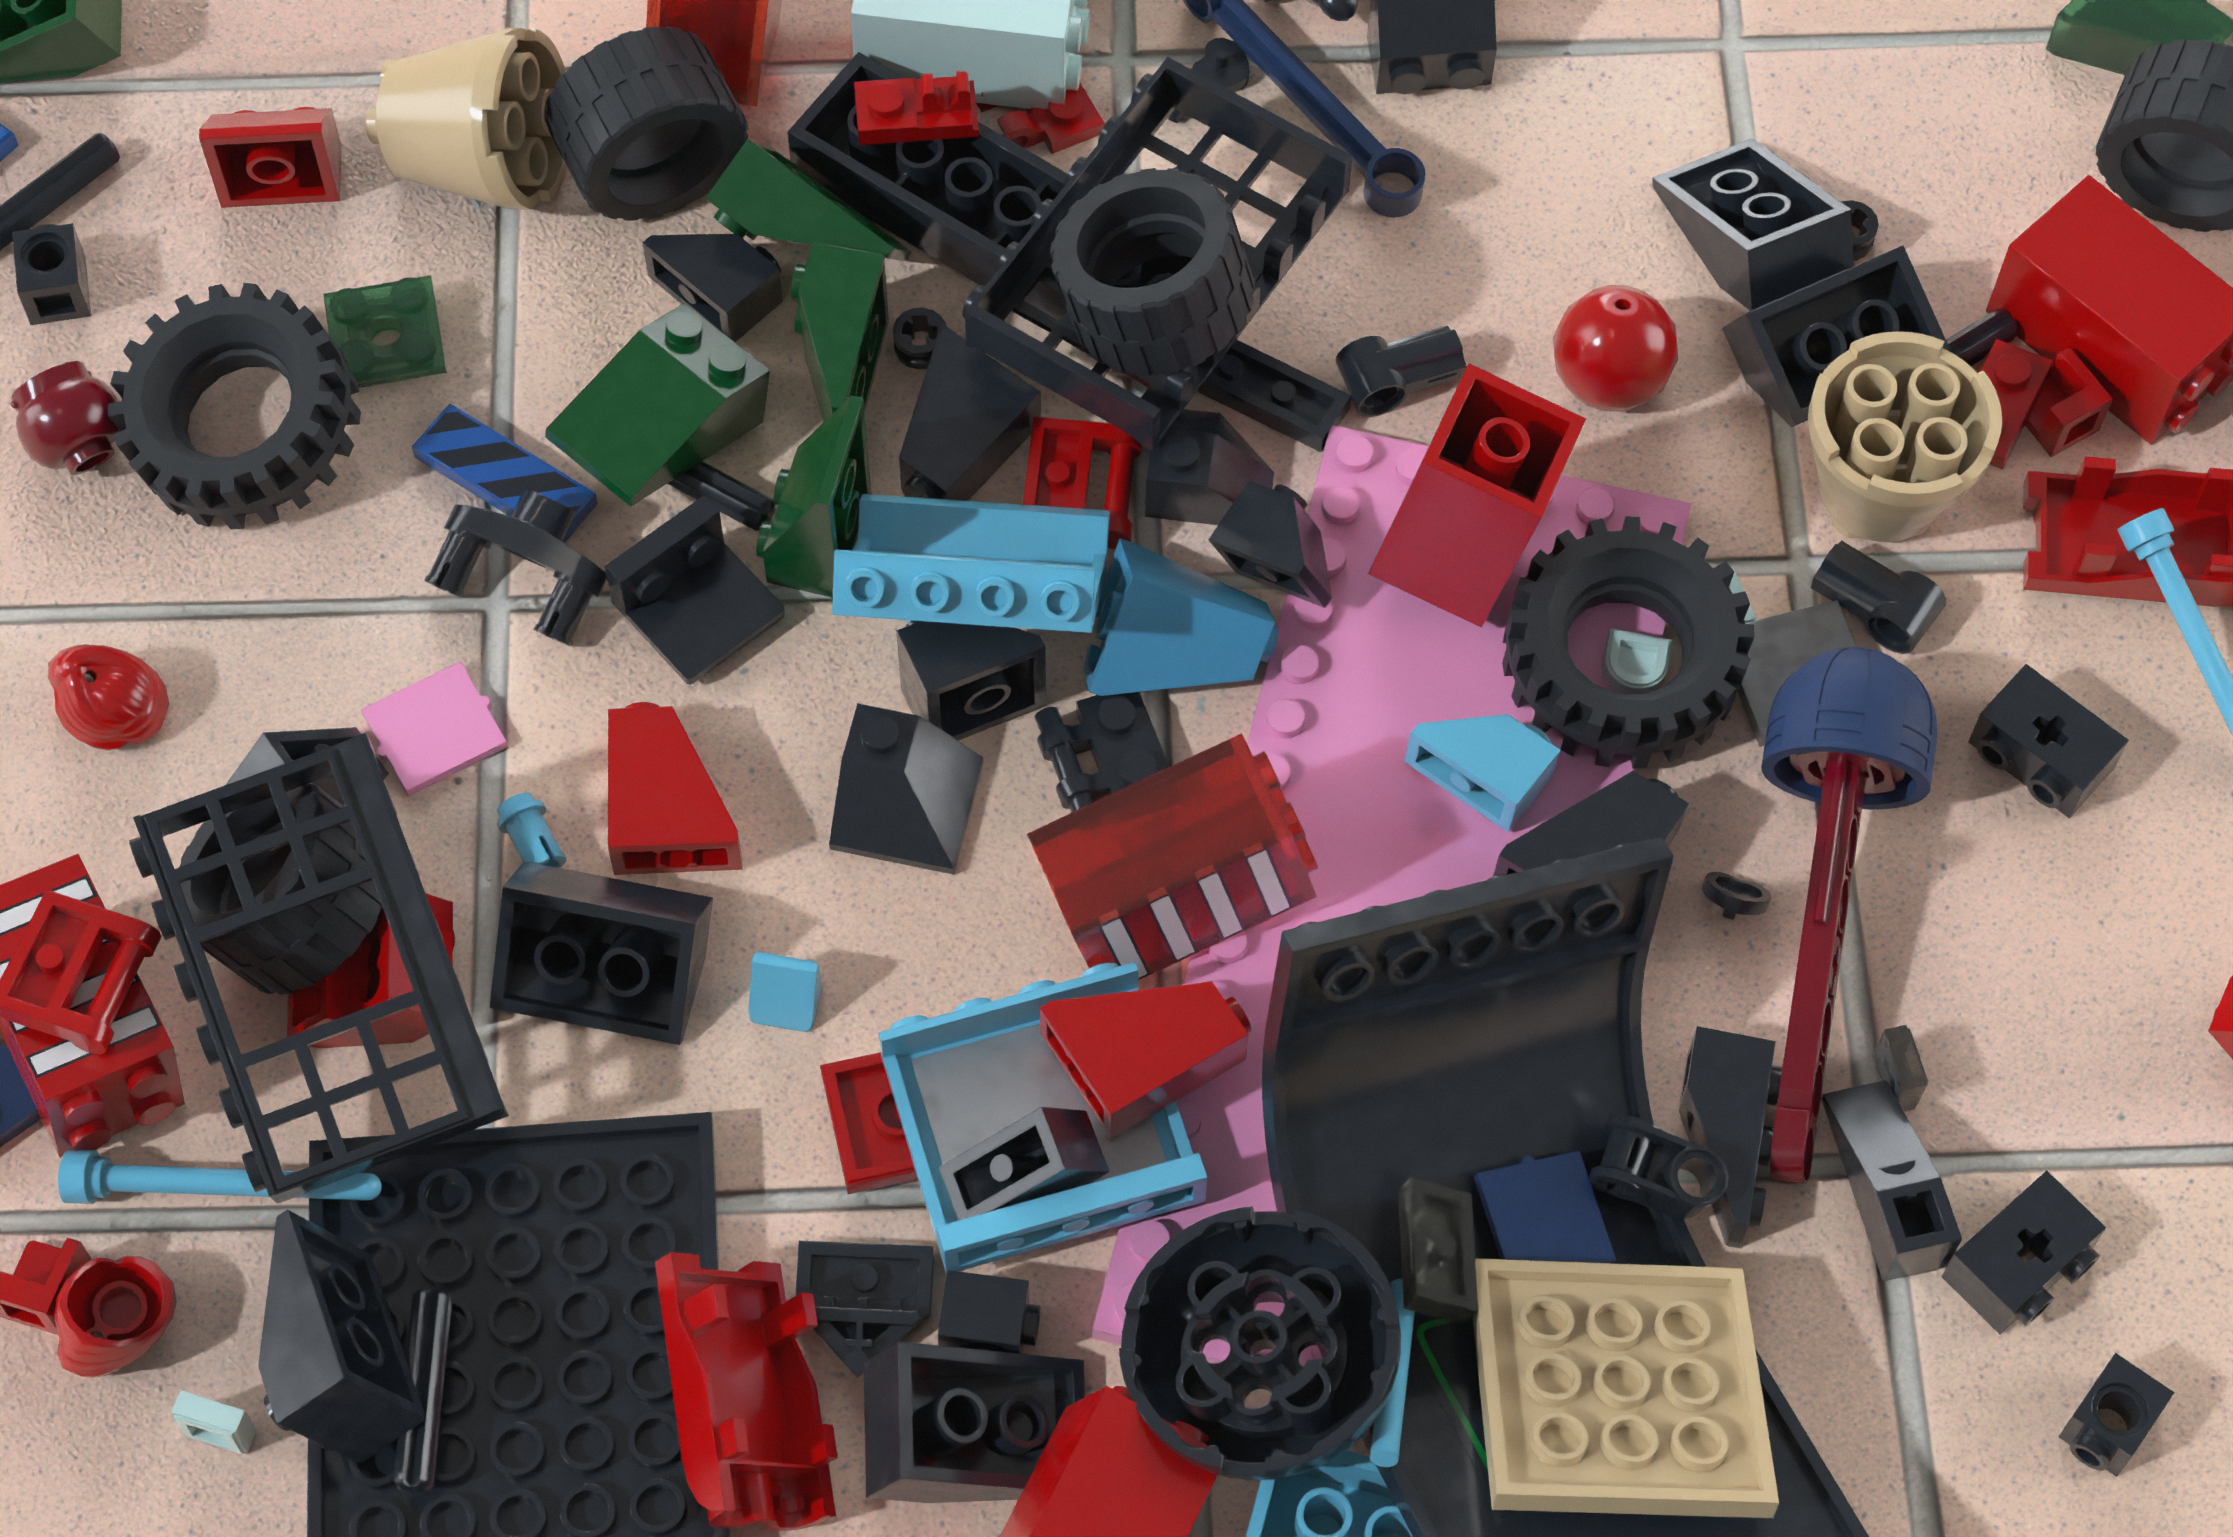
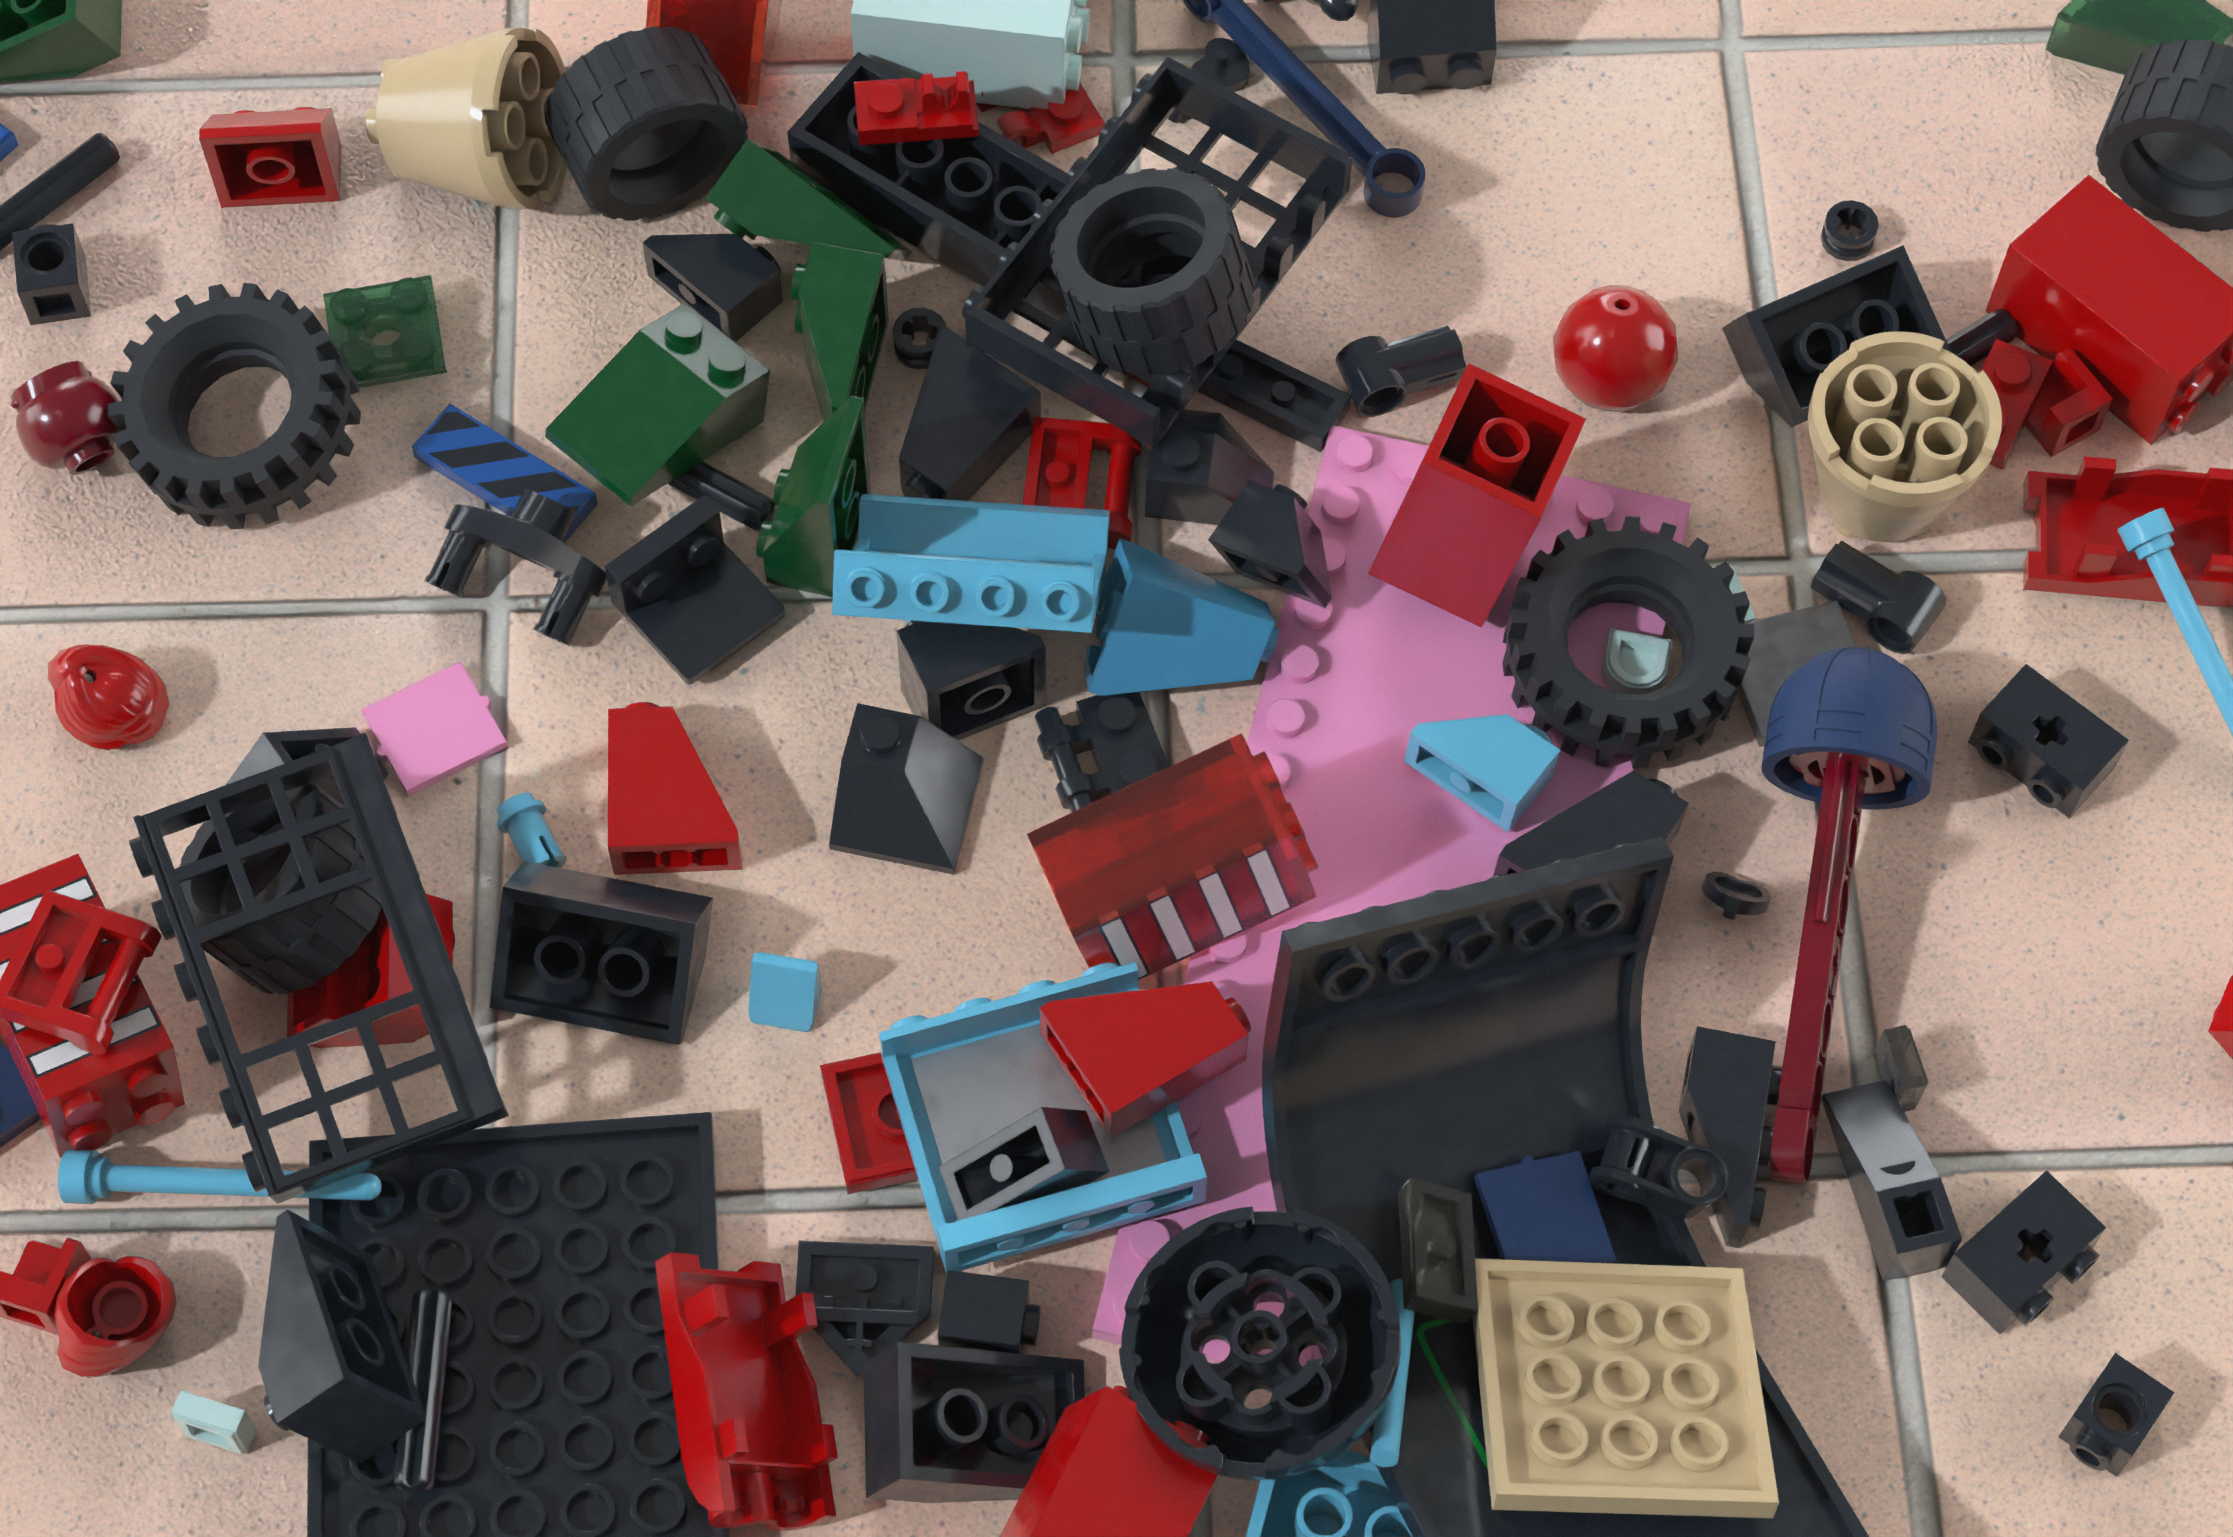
(1757, 222): black slope -> none

